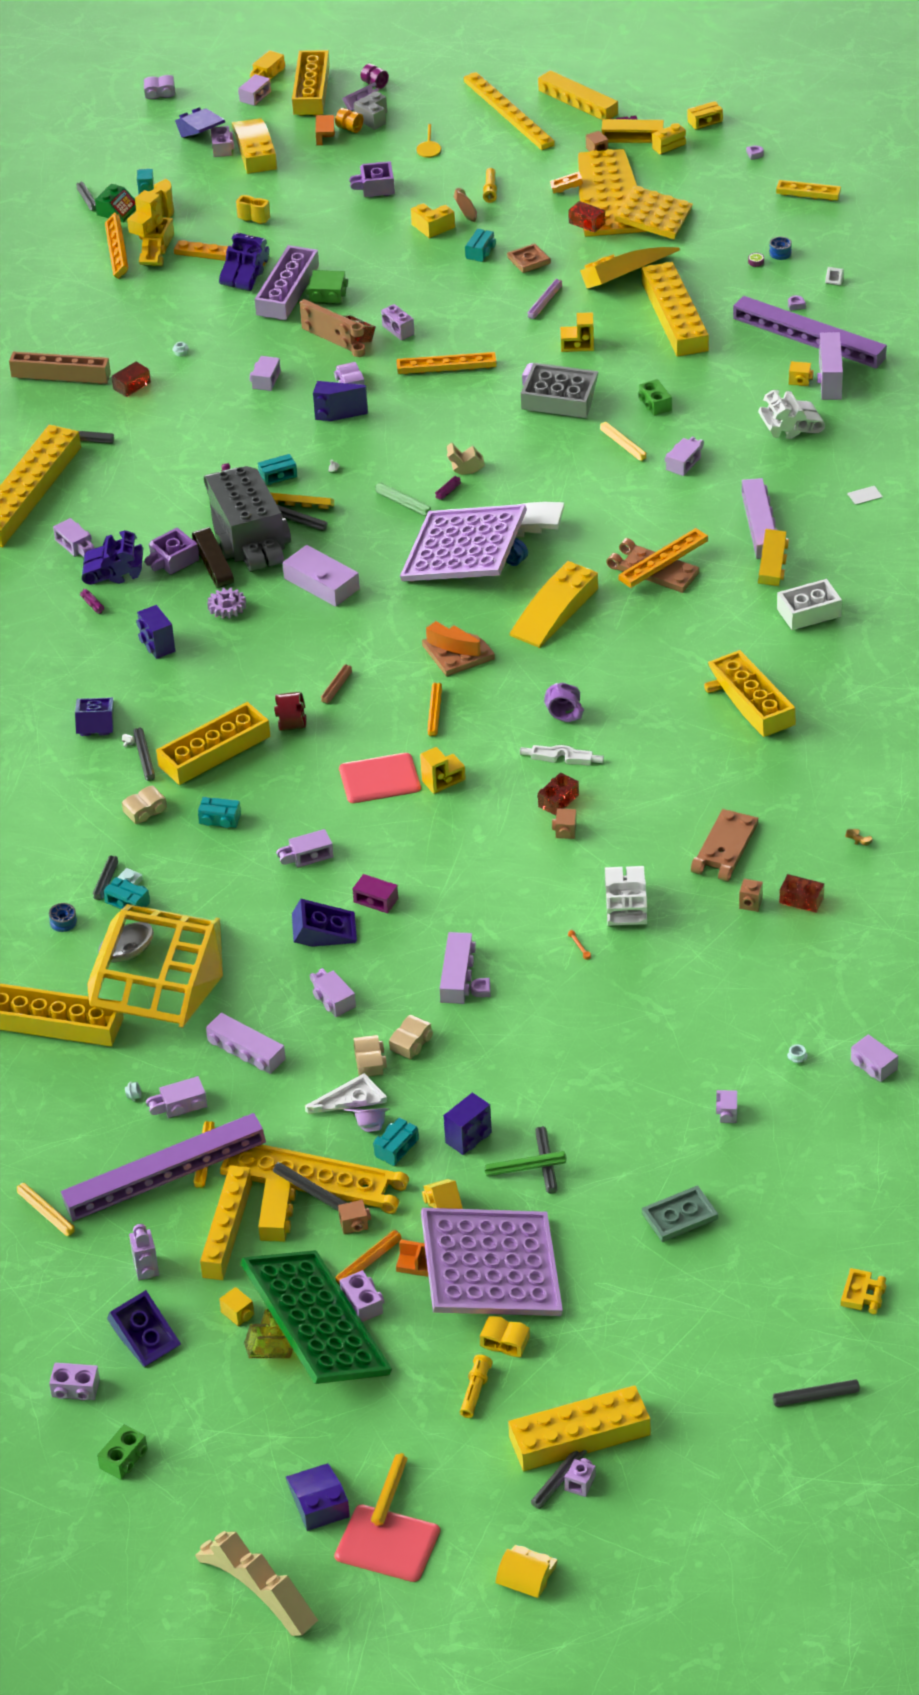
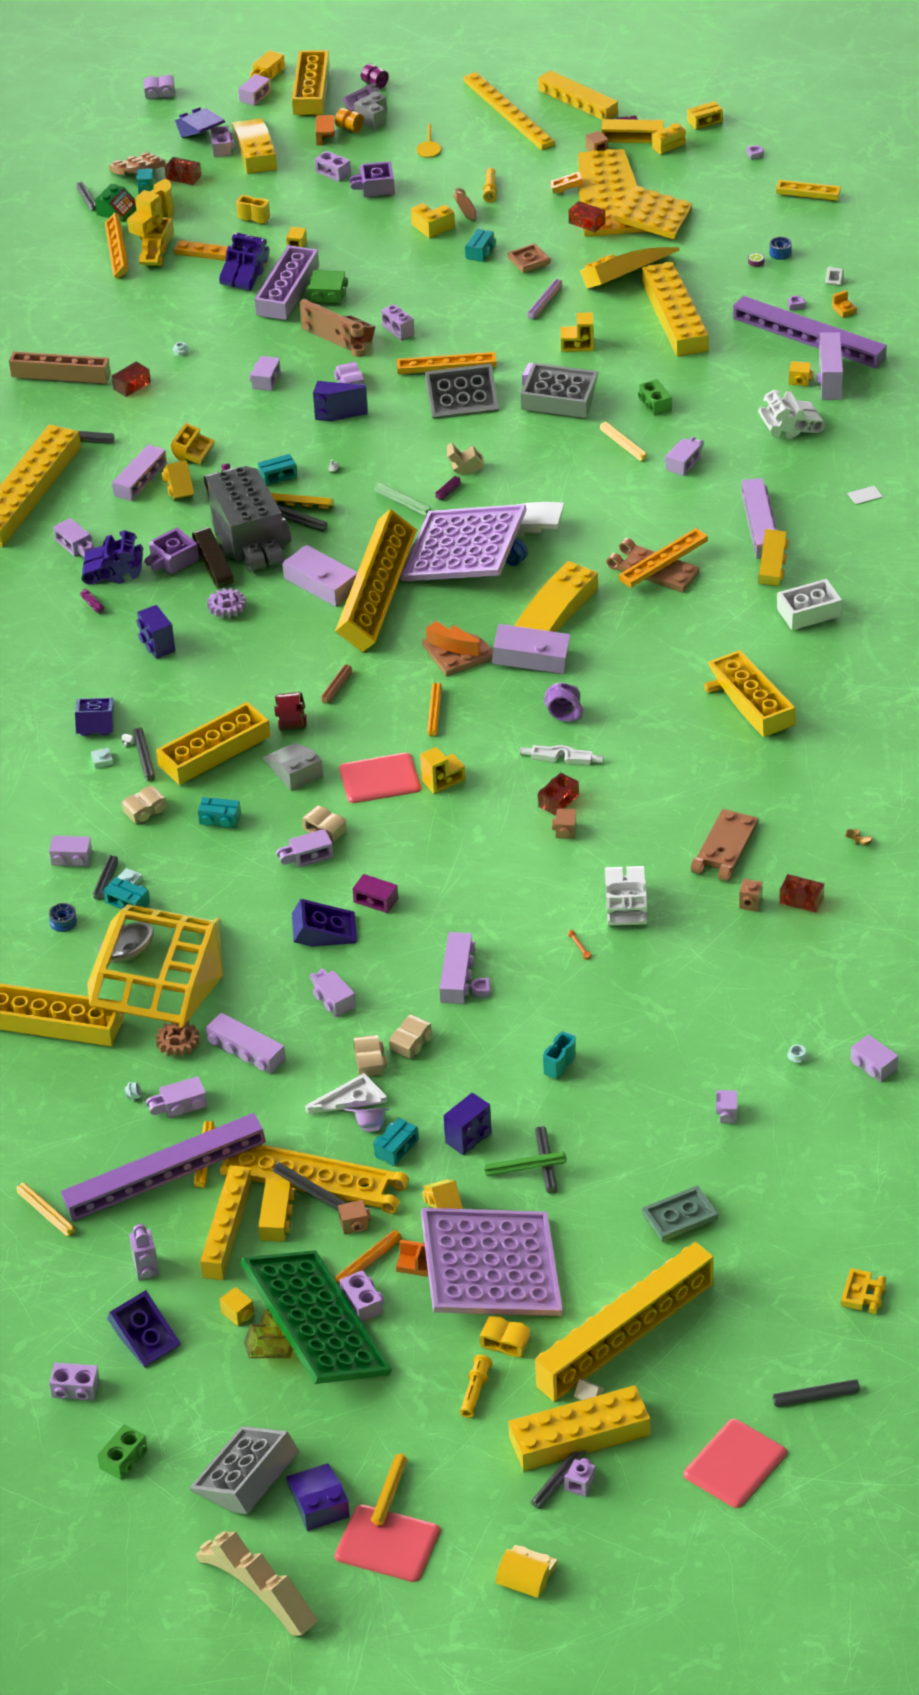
(70, 850): none -> lavender brick
(102, 758): none -> light aqua plate
(132, 164): none -> nougat plate
(139, 472): none -> lavender brick
(176, 1039): none -> nougat gear
(178, 480): none -> yellow brick
(182, 171): none -> clear red brick
(191, 444): none -> yellow brick
(246, 1468): none -> light grey slope
(295, 765): none -> light grey slope
(297, 237): none -> yellow brick
(321, 818): none -> tan brick
(332, 166): none -> lavender brick
(376, 581): none -> yellow brick
(461, 391): none -> light grey slope
(530, 648): none -> lavender brick
(559, 1055): none -> teal brick
(587, 1390): none -> white slope
(624, 1321): none -> yellow brick
(735, 1463): none -> coral piece
(843, 305): none -> light orange bracket

